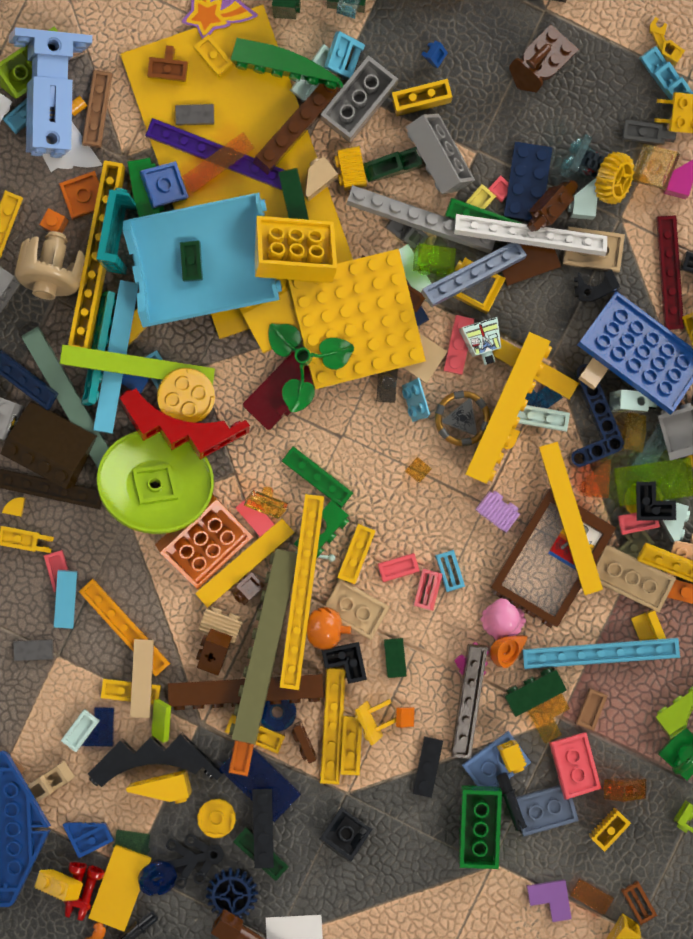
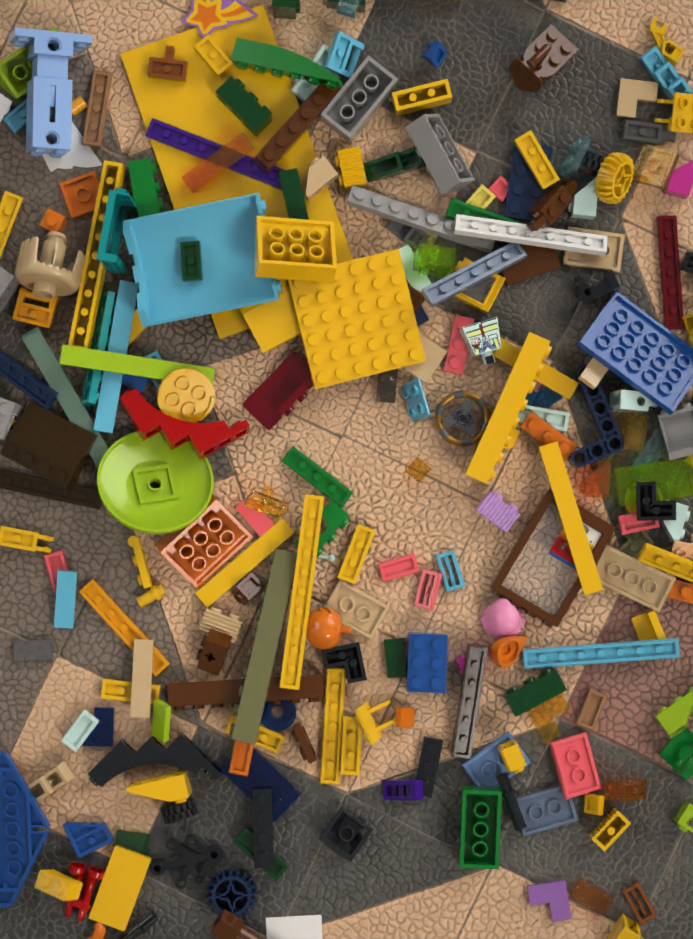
(15, 507): yellow tile -> none
(32, 313): none -> light orange plate
(140, 561): none -> yellow plate
(154, 593): none -> yellow animal
(155, 870): clear blue tile -> none
(163, 184): blue tile -> none
(176, 812): none -> black tyre
(195, 114): flat silver tile -> none
(216, 818): yellow tile -> none
(244, 105): none -> dark green brick
(334, 352): green plant -> none
(414, 789): none -> dark purple slope
(427, 662): none -> blue brick
(536, 160): none -> yellow plate
(547, 434): none -> orange plate
(594, 804): none -> yellow tile
(632, 91): none -> tan tile

